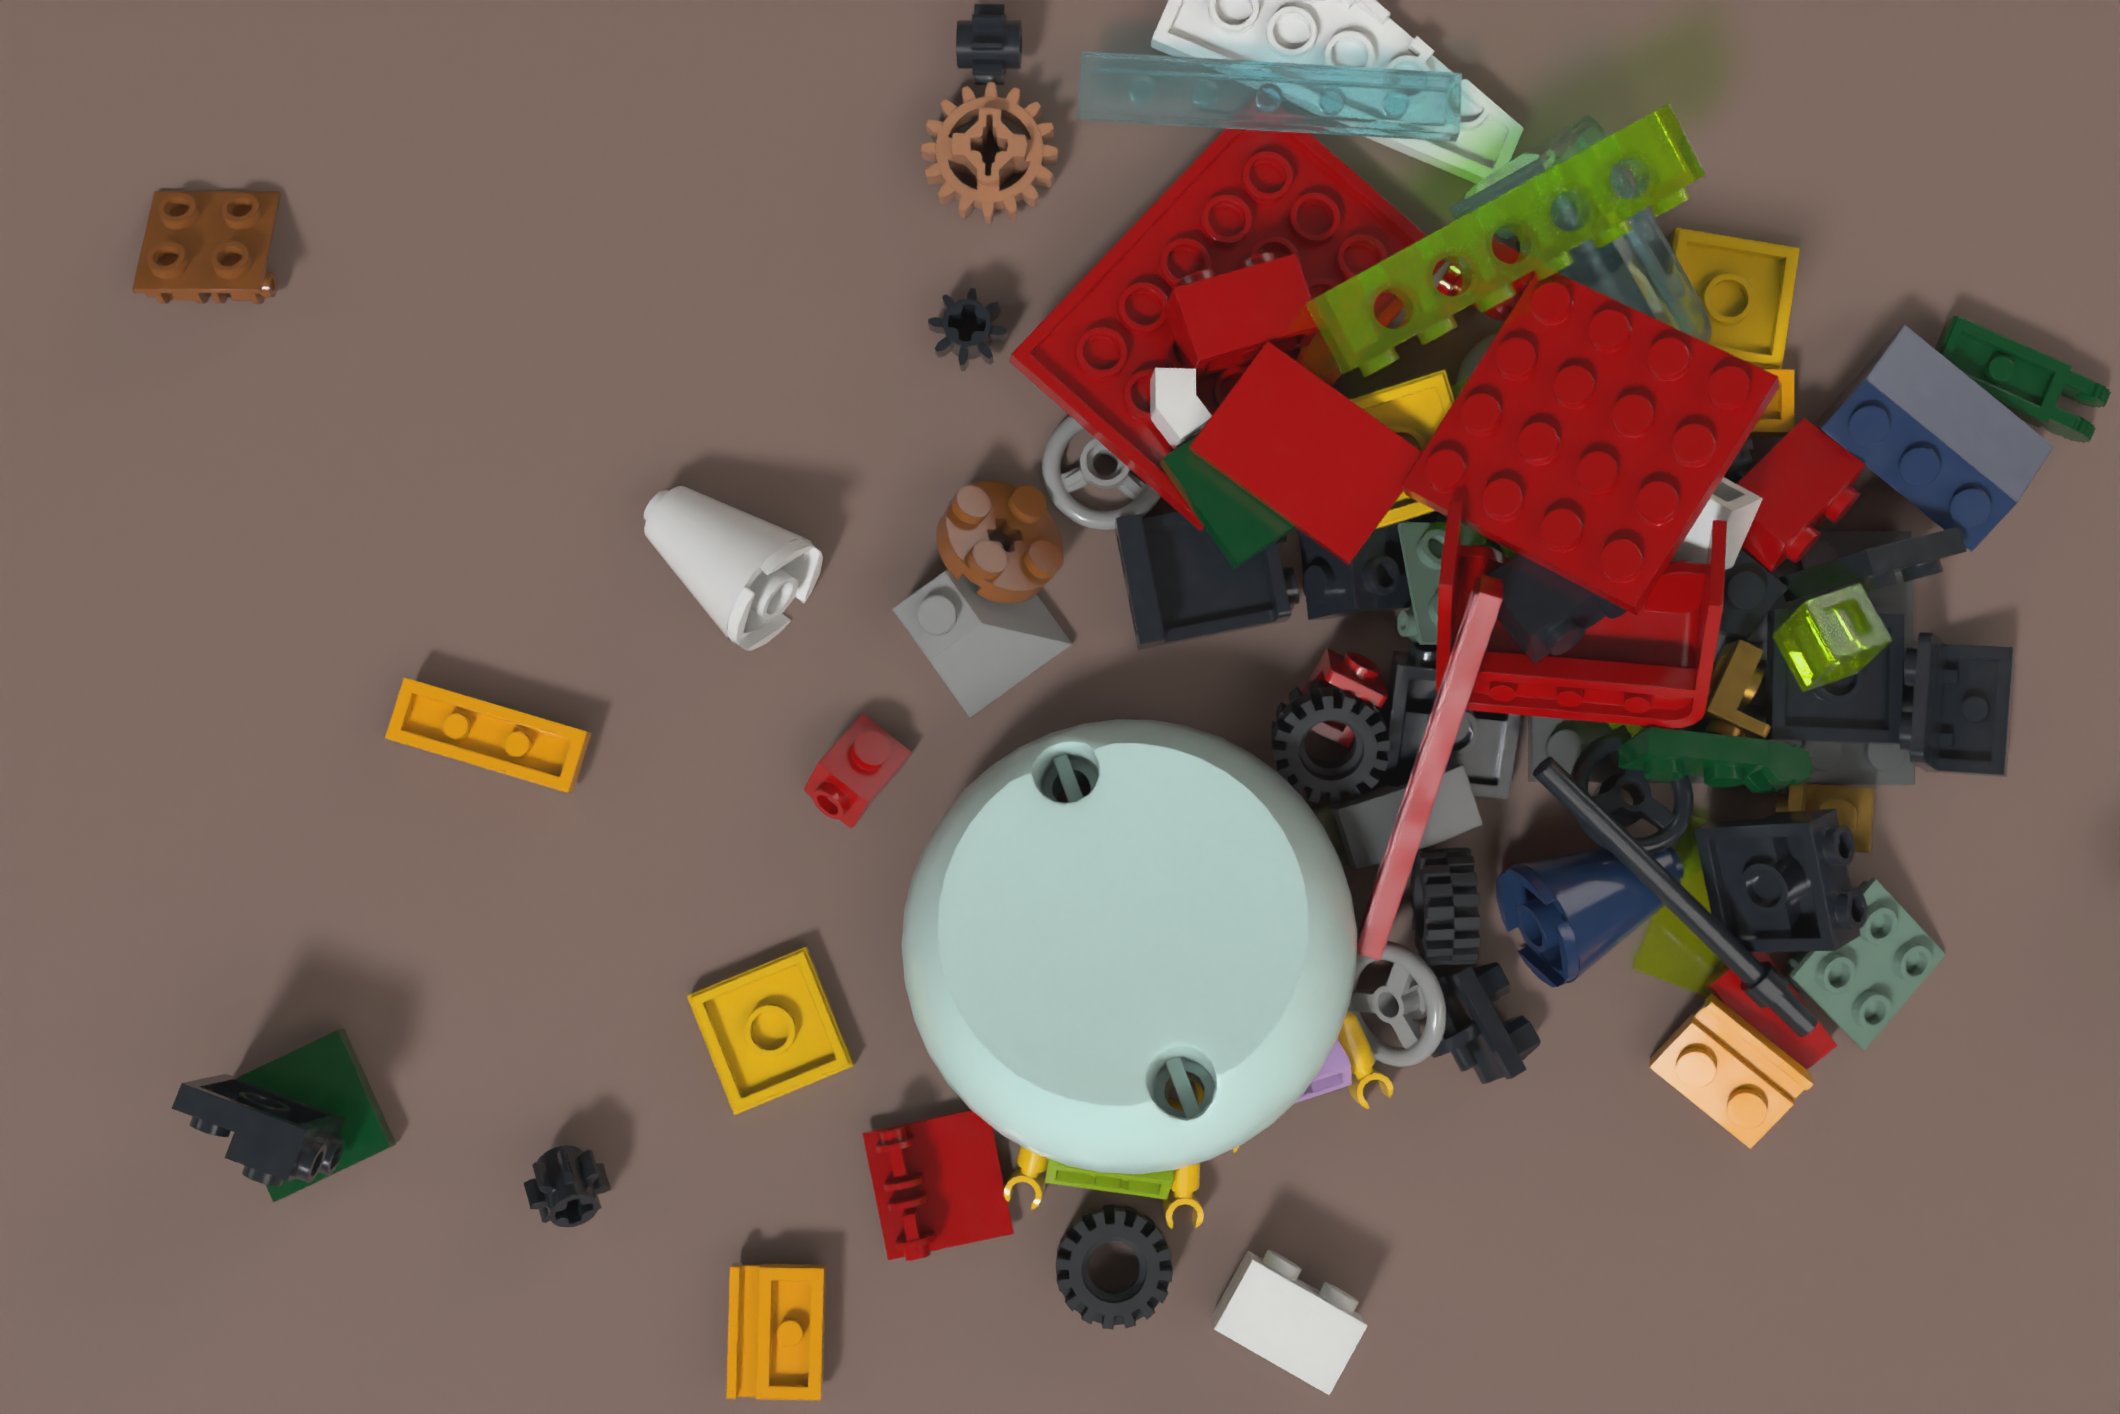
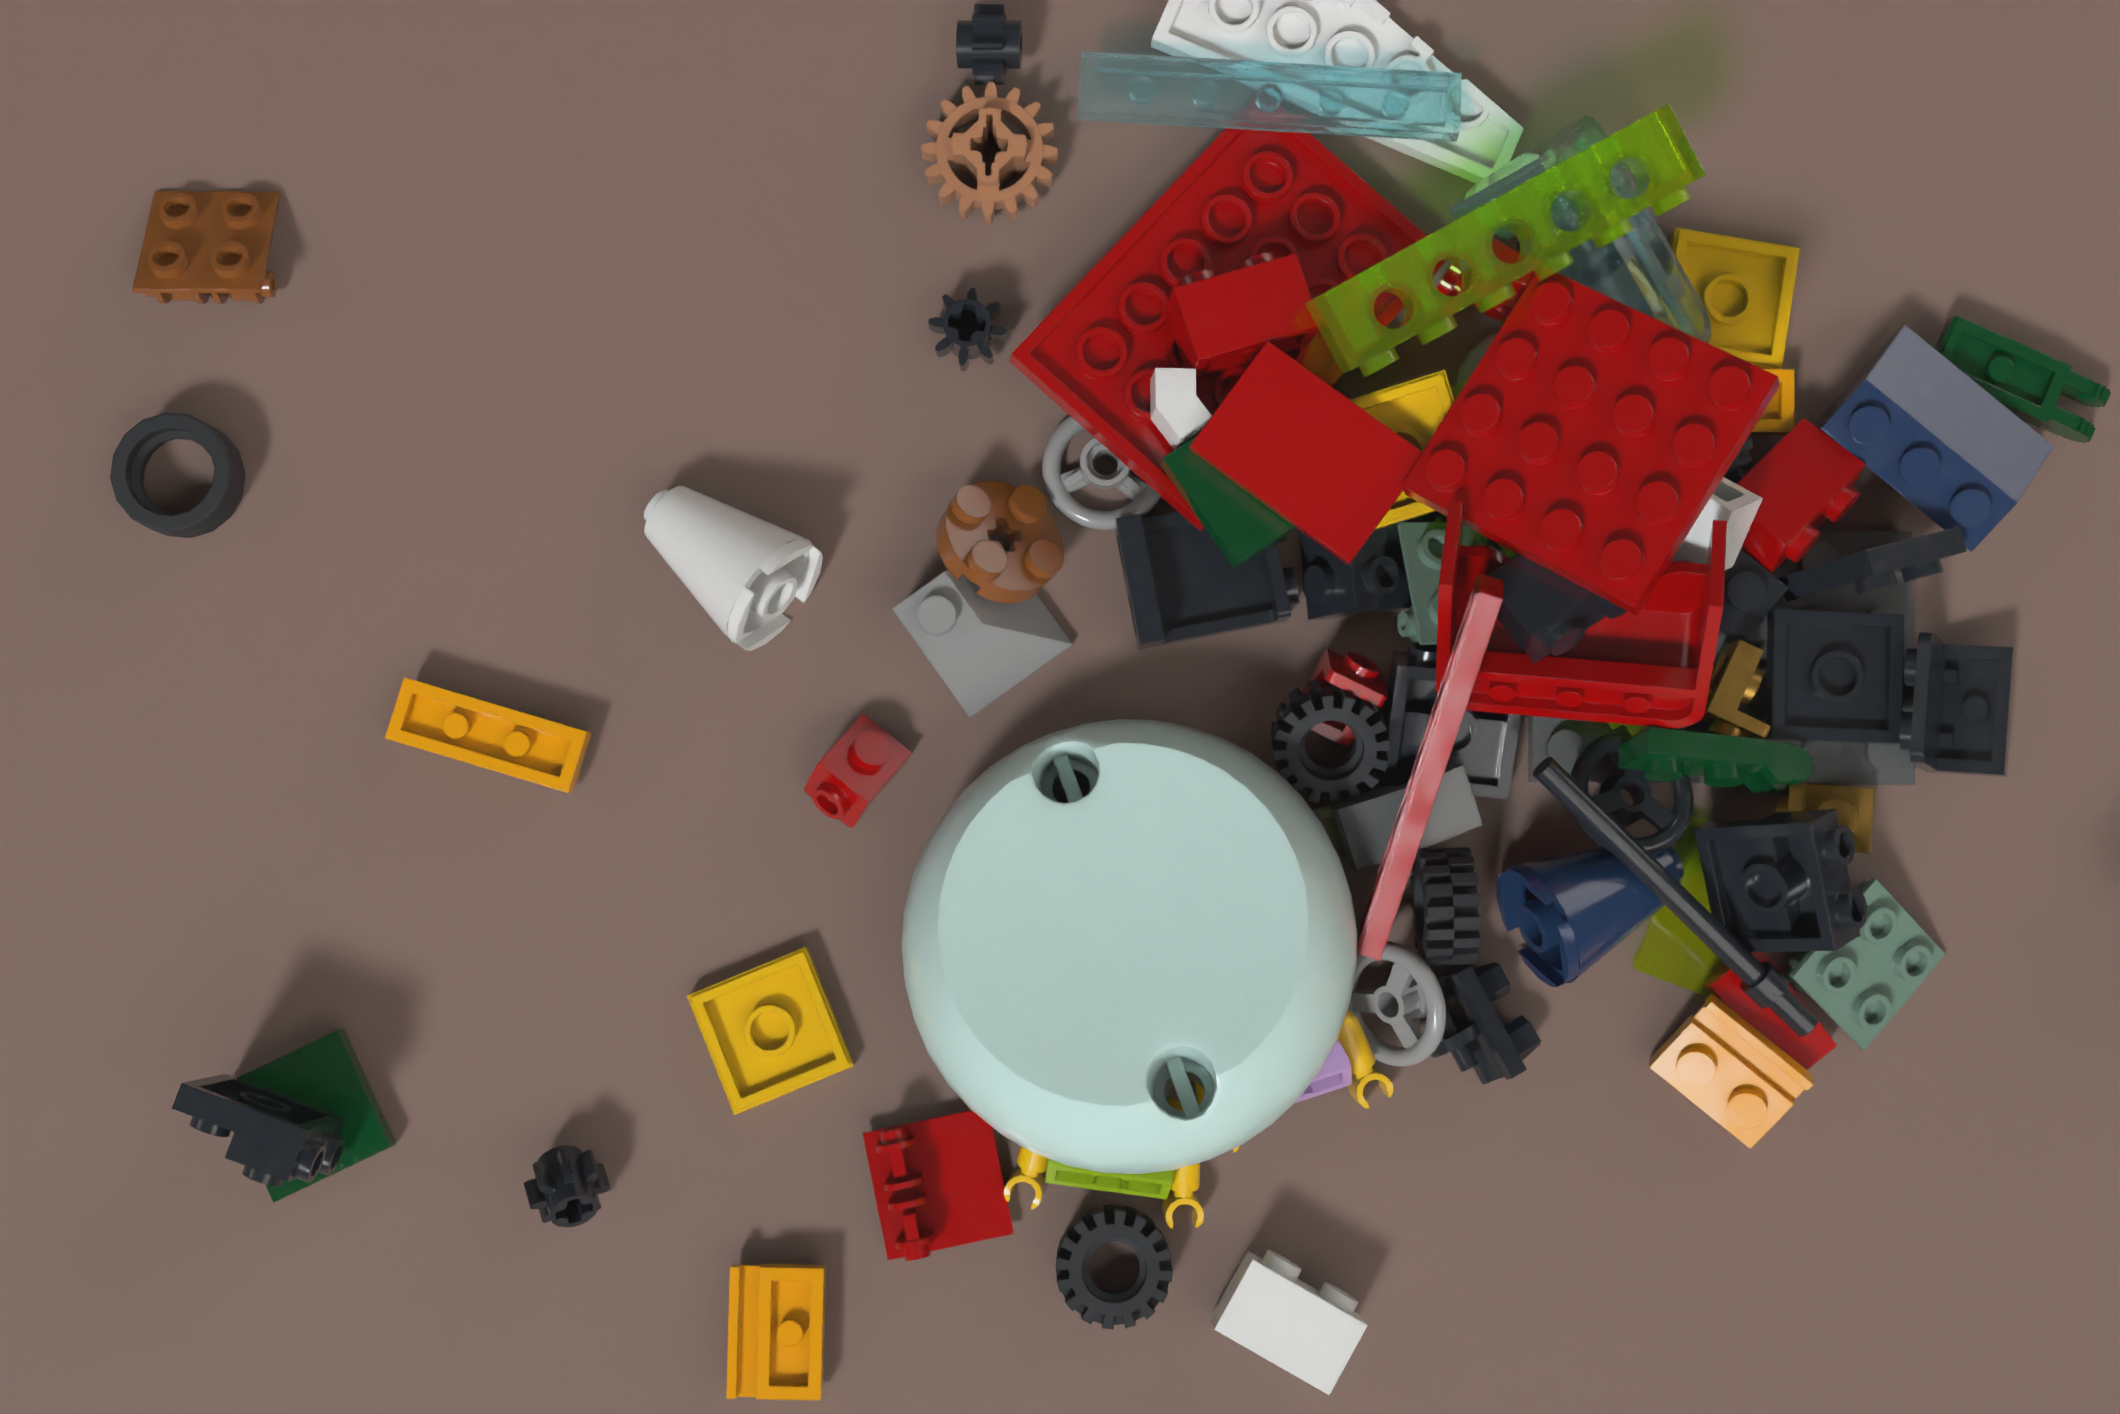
(135, 452): none -> black tyre
(1831, 637): clear neon green brick -> none

